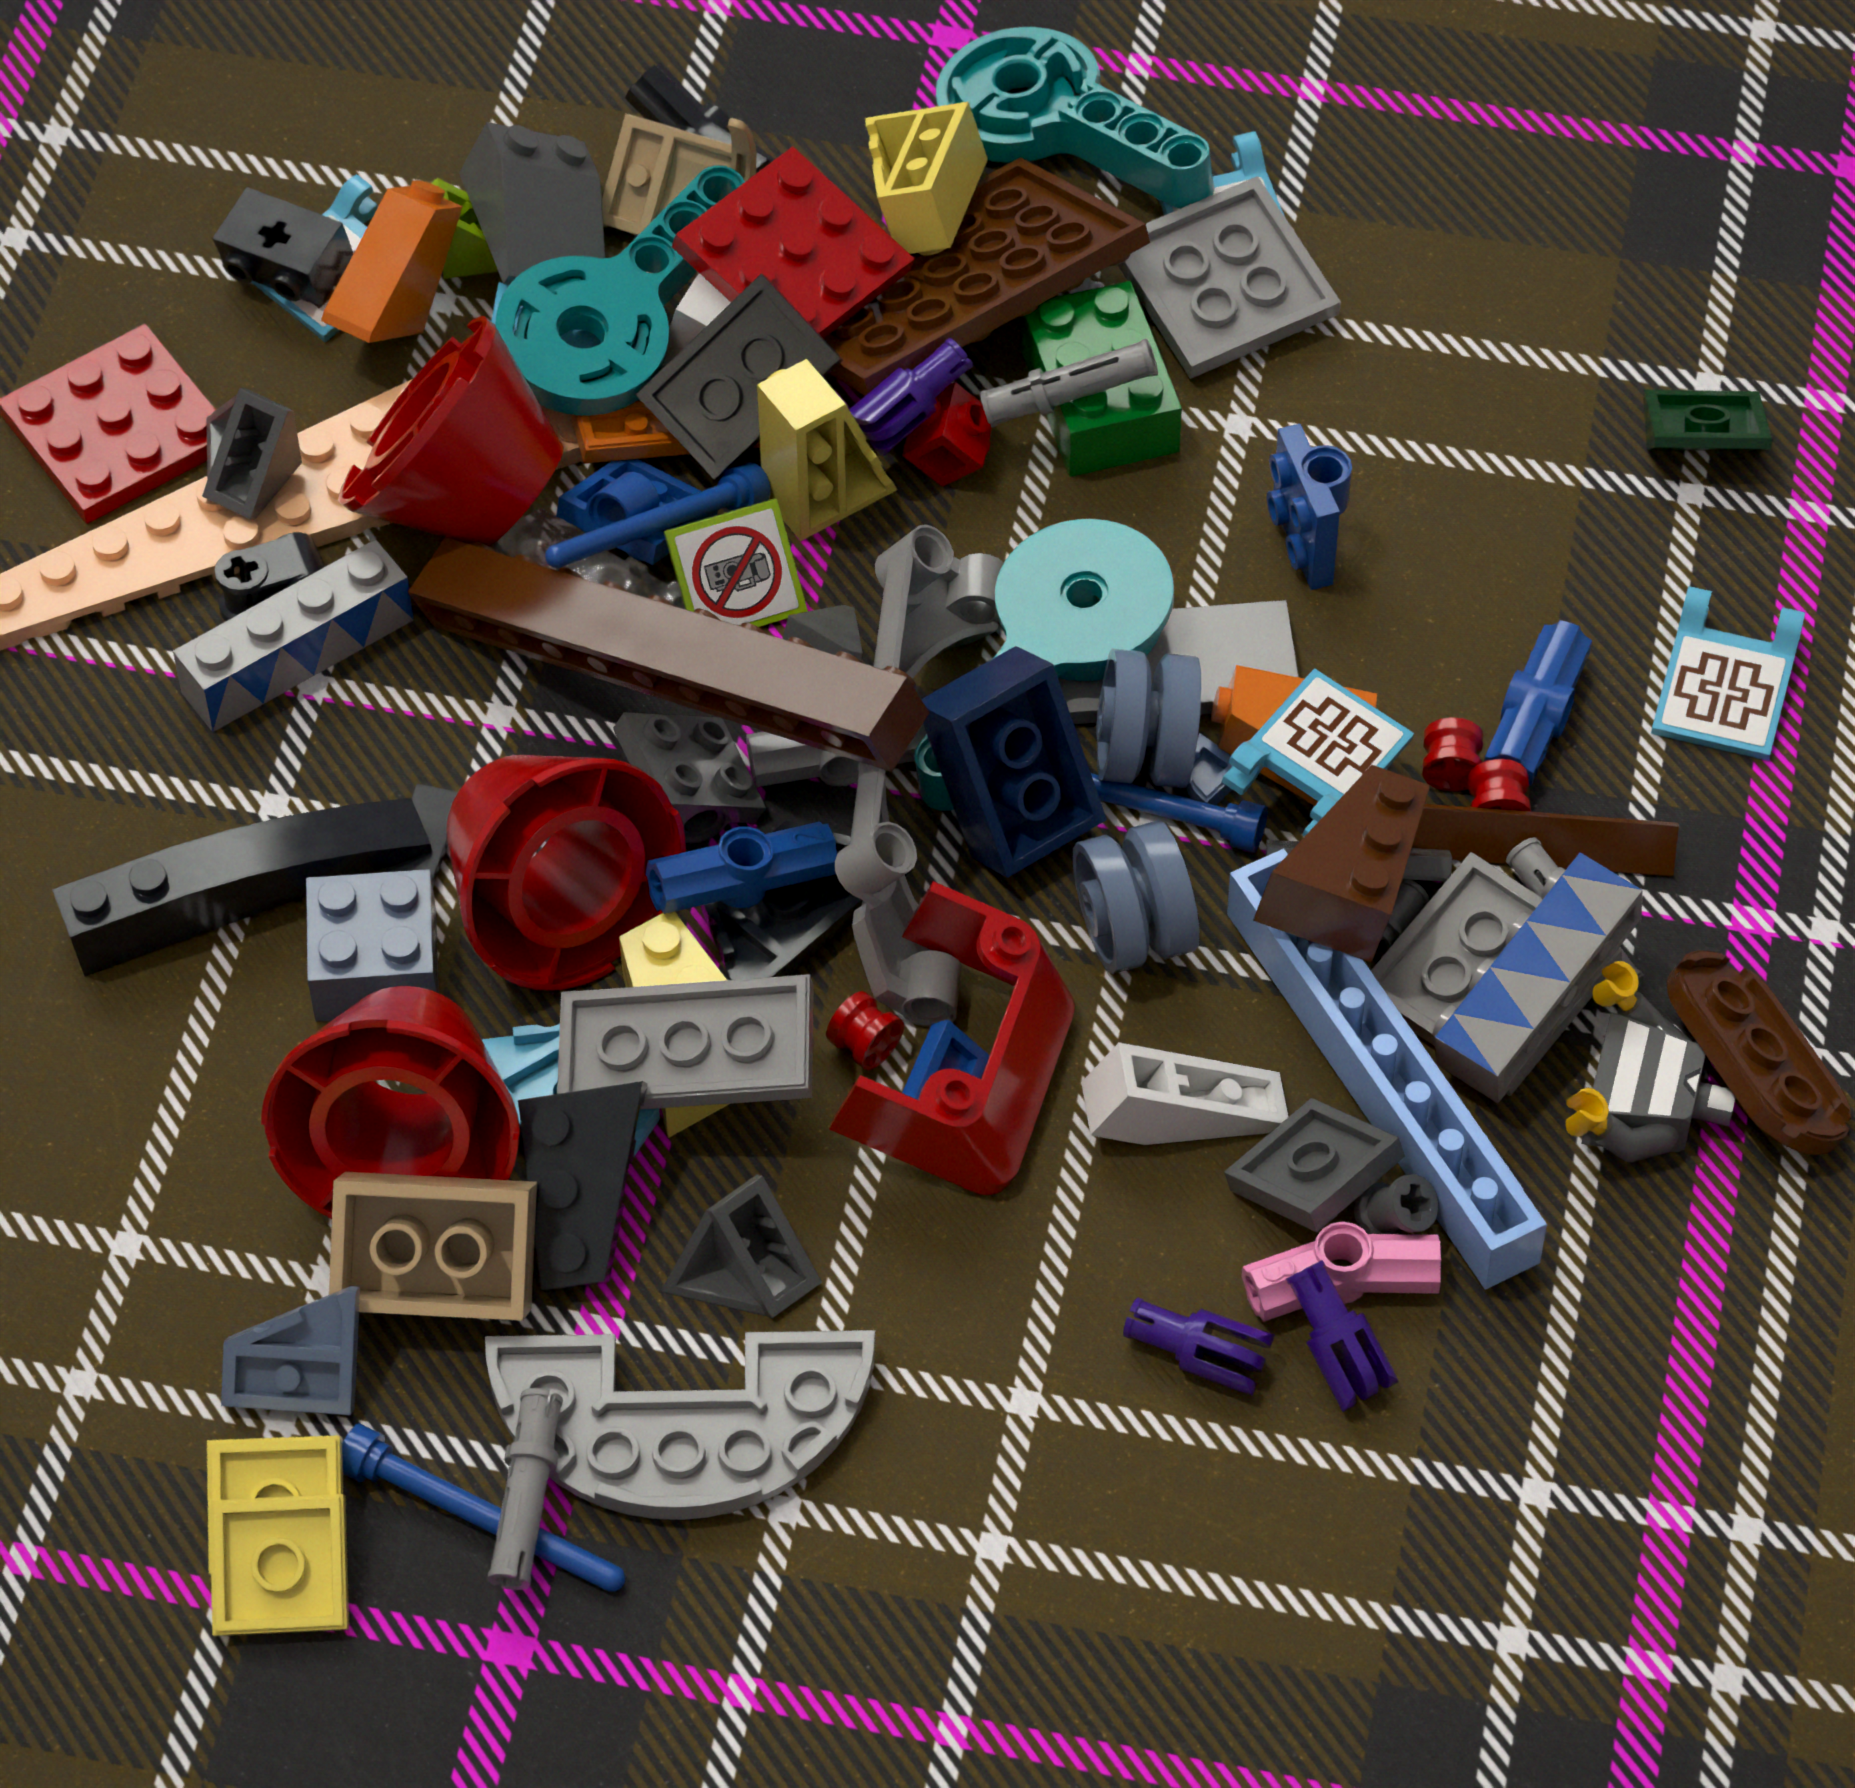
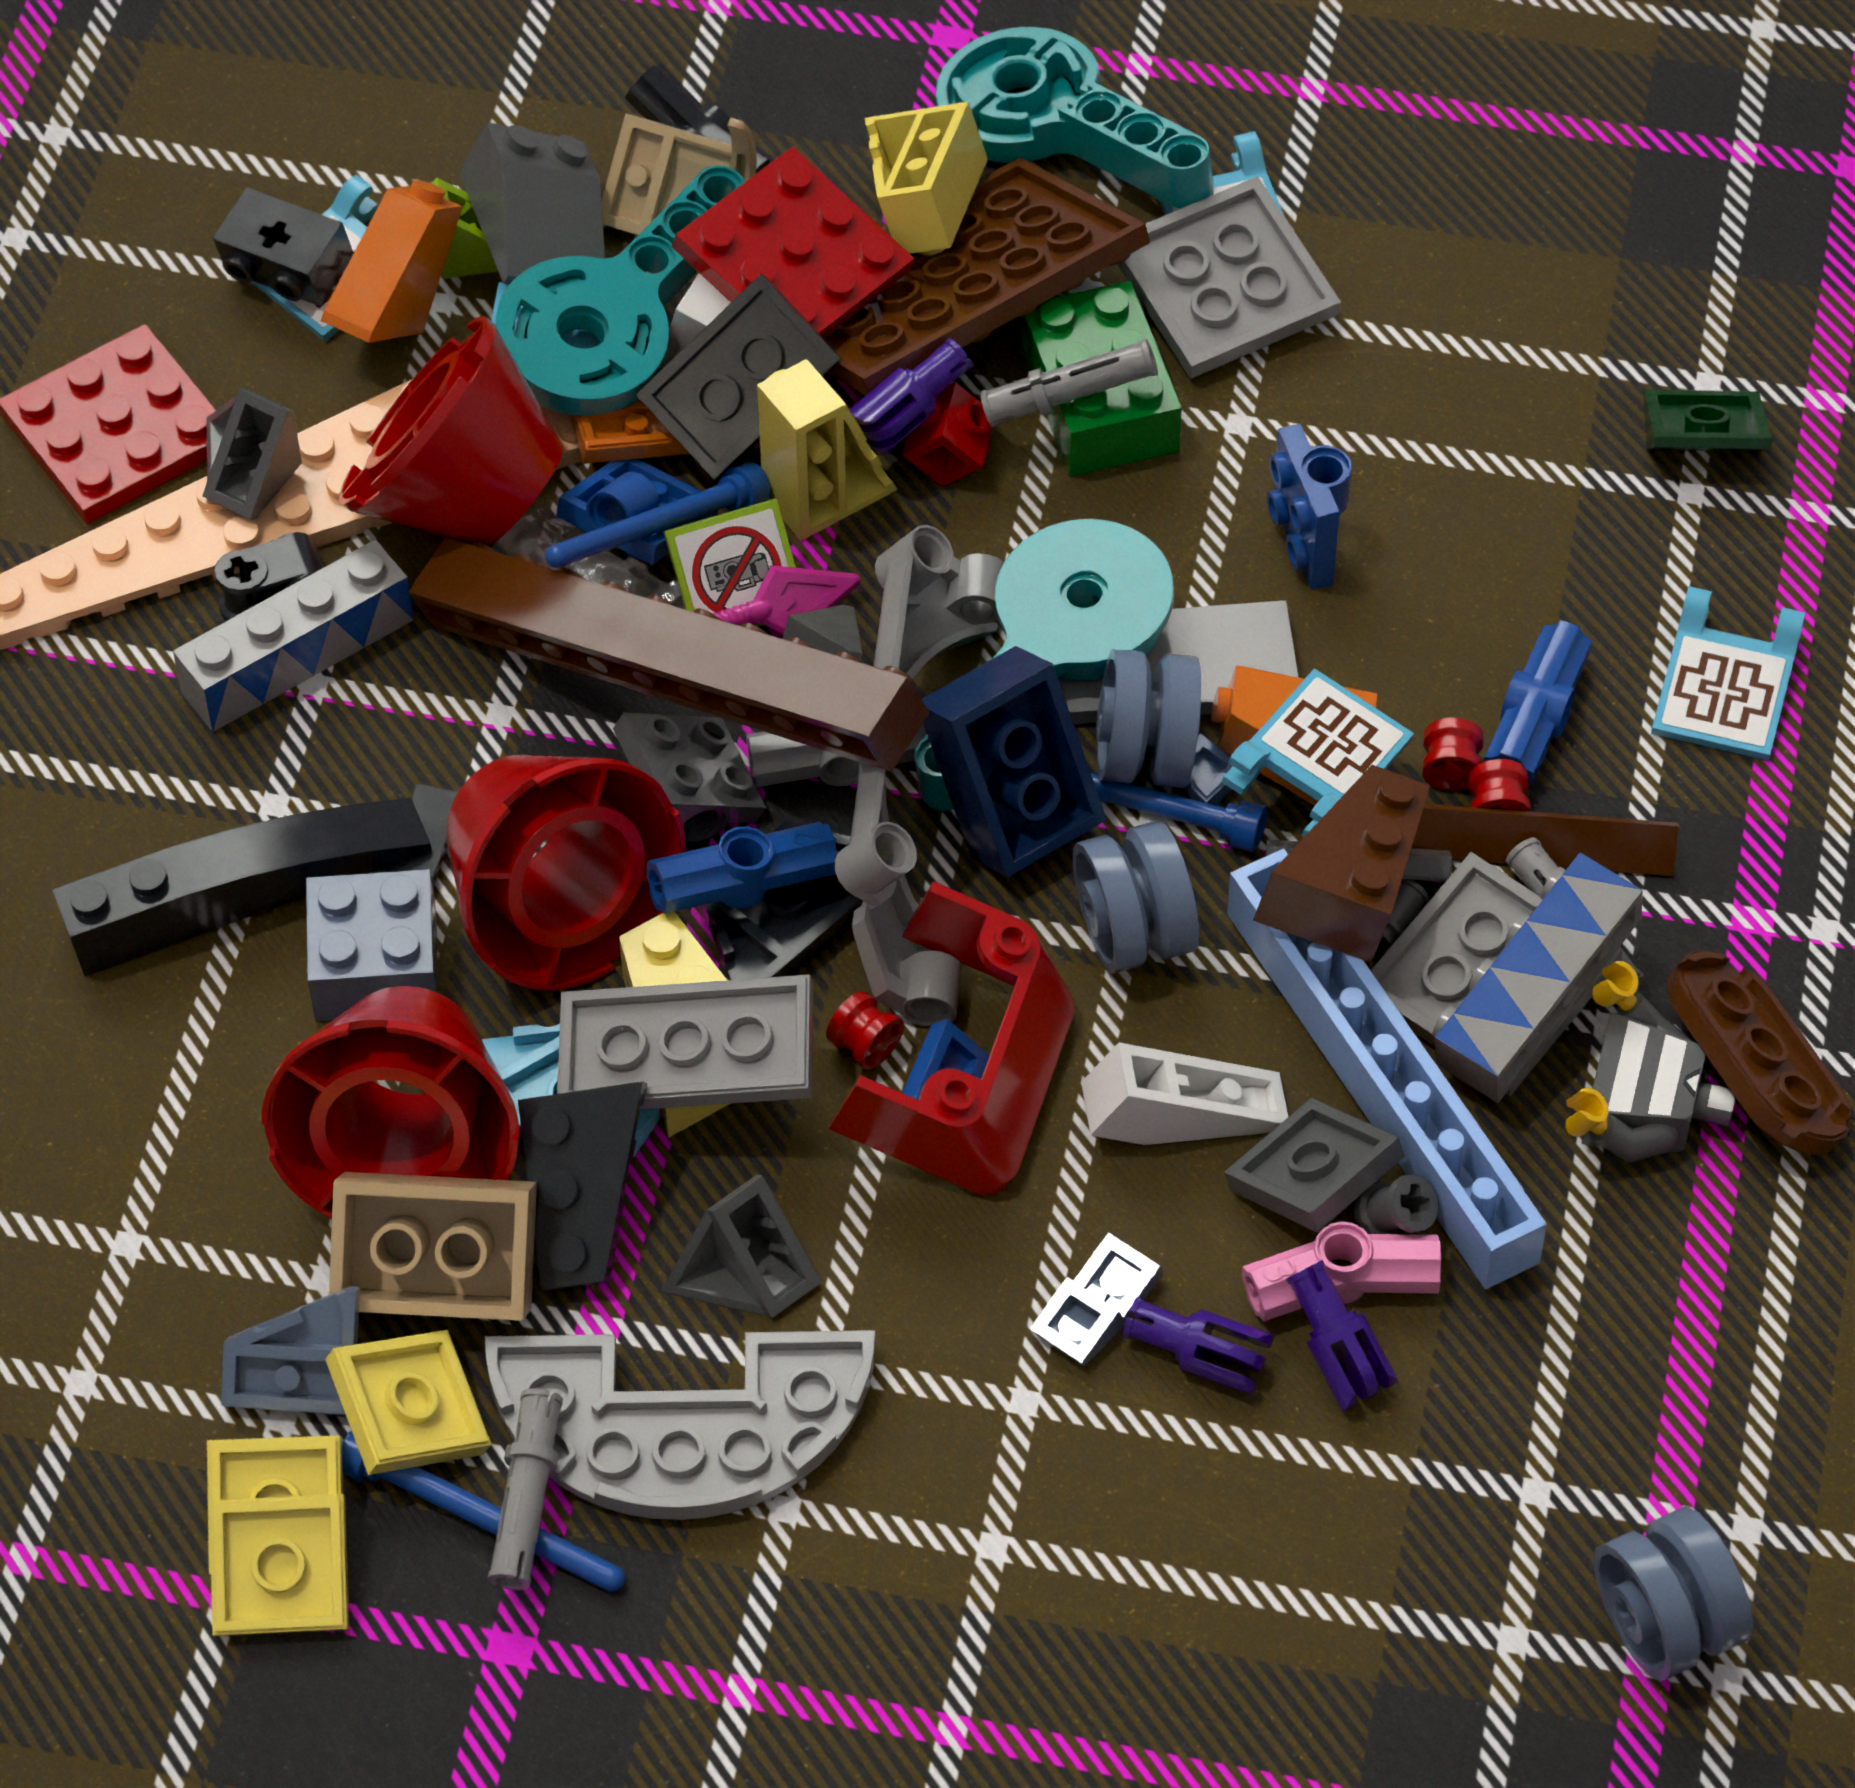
(408, 1402): none -> light yellow tile
(791, 592): none -> dark pink piece
(1096, 1304): none -> slope
(1673, 1593): none -> sand blue wheel

